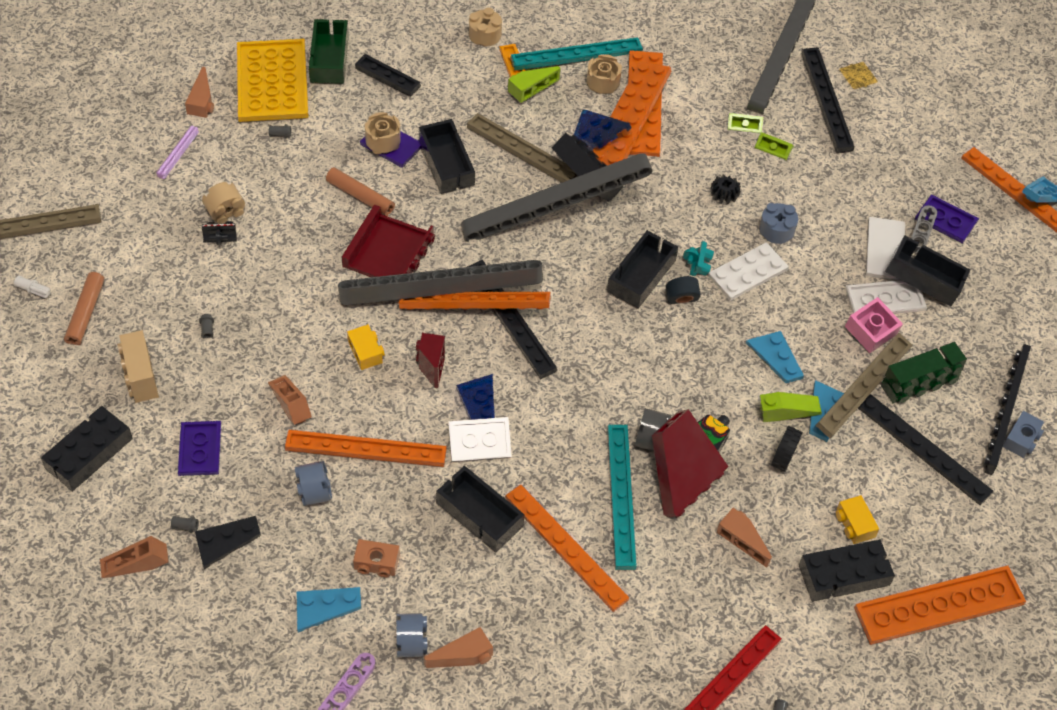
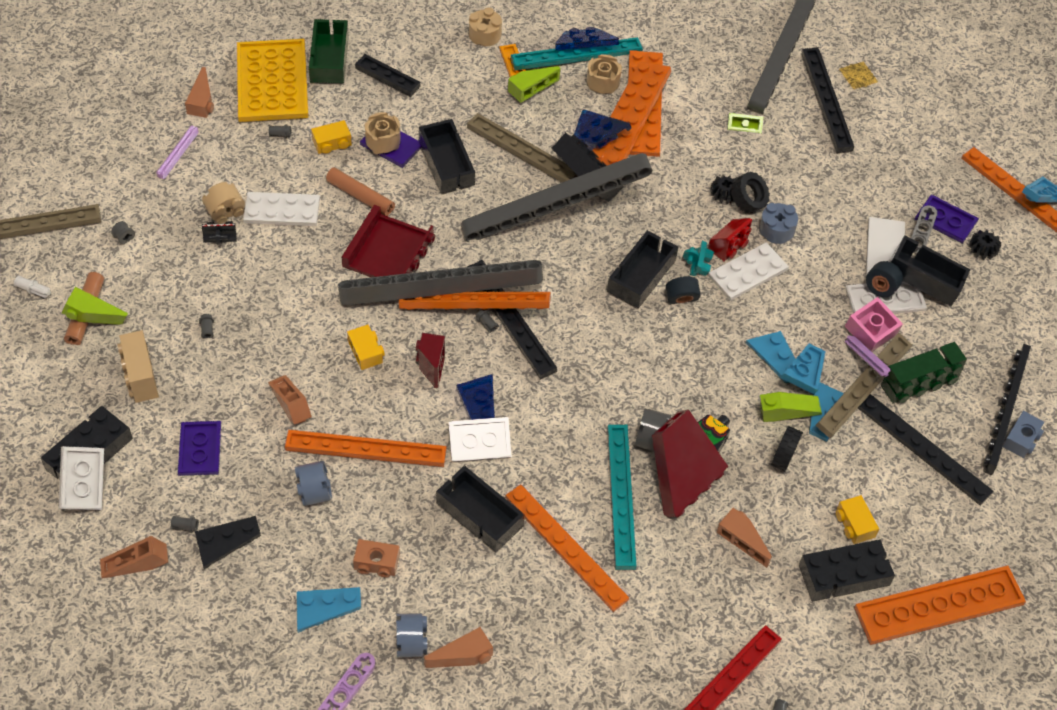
(81, 478): none -> white tile
(90, 309): none -> lime slope
(122, 232): none -> dark grey wheel
(281, 209): none -> white plate
(331, 137): none -> yellow brick
(484, 317): none -> dark grey pin
(585, 38): none -> clear blue wing
(731, 238): none -> red slope
(740, 194): none -> black tyre
(774, 146): lime slope -> none
(806, 369): none -> dark azure wing
(870, 358): none -> lavender axle
(884, 279): none -> black wheel
(985, 244): none -> black gear

